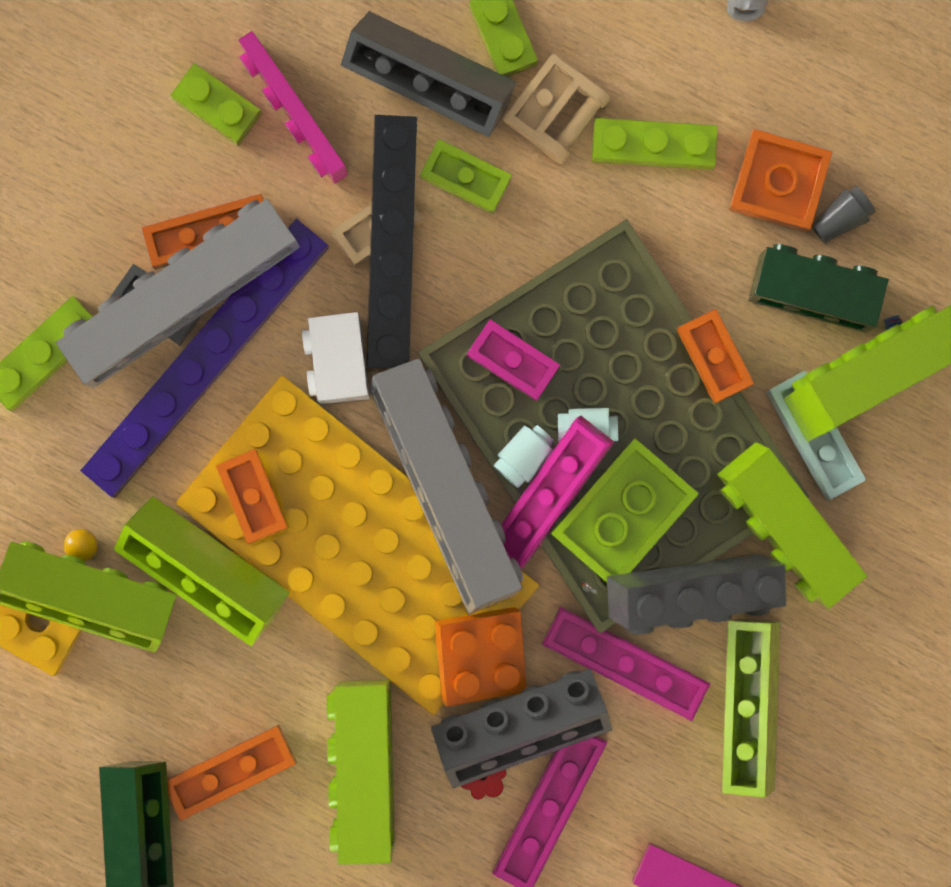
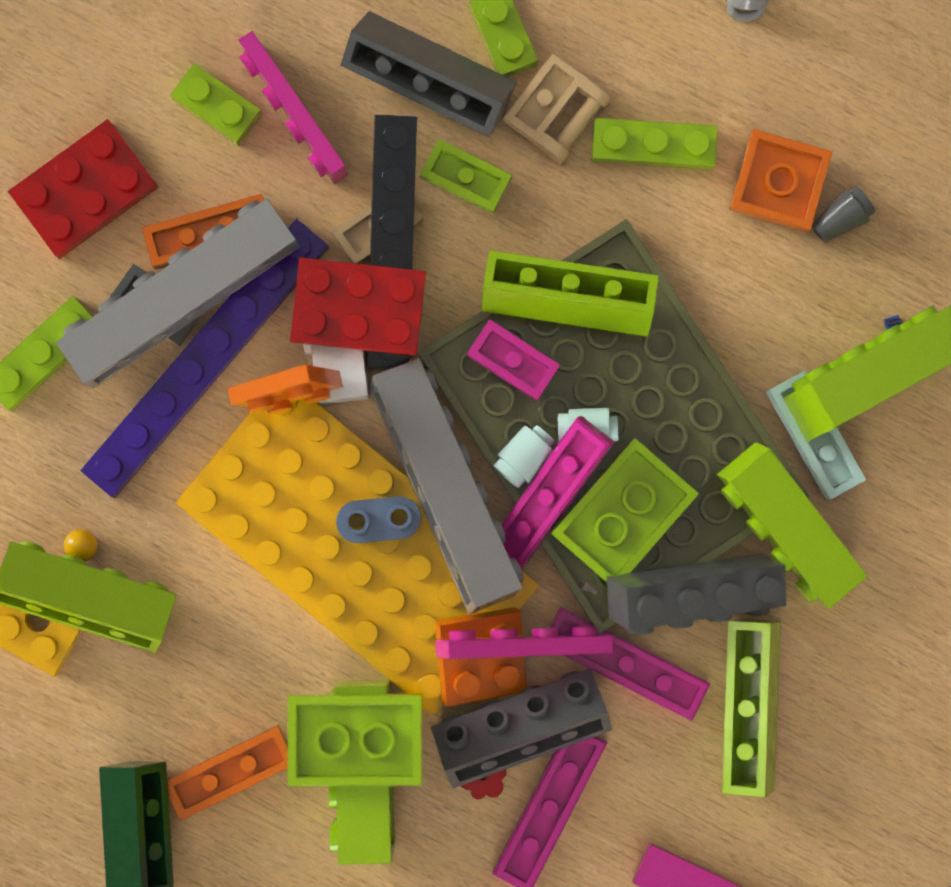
(83, 189): none -> red plate
(201, 570): lime brick -> none
(252, 496): orange plate -> none
(281, 389): none -> orange plate
(355, 740): none -> lime plate
(358, 307): none -> red plate
(378, 519): none -> sand blue plate
(507, 644): none -> dark pink plate
(569, 293): none -> lime brick
(715, 356): orange plate -> none
(818, 288): dark green brick -> none

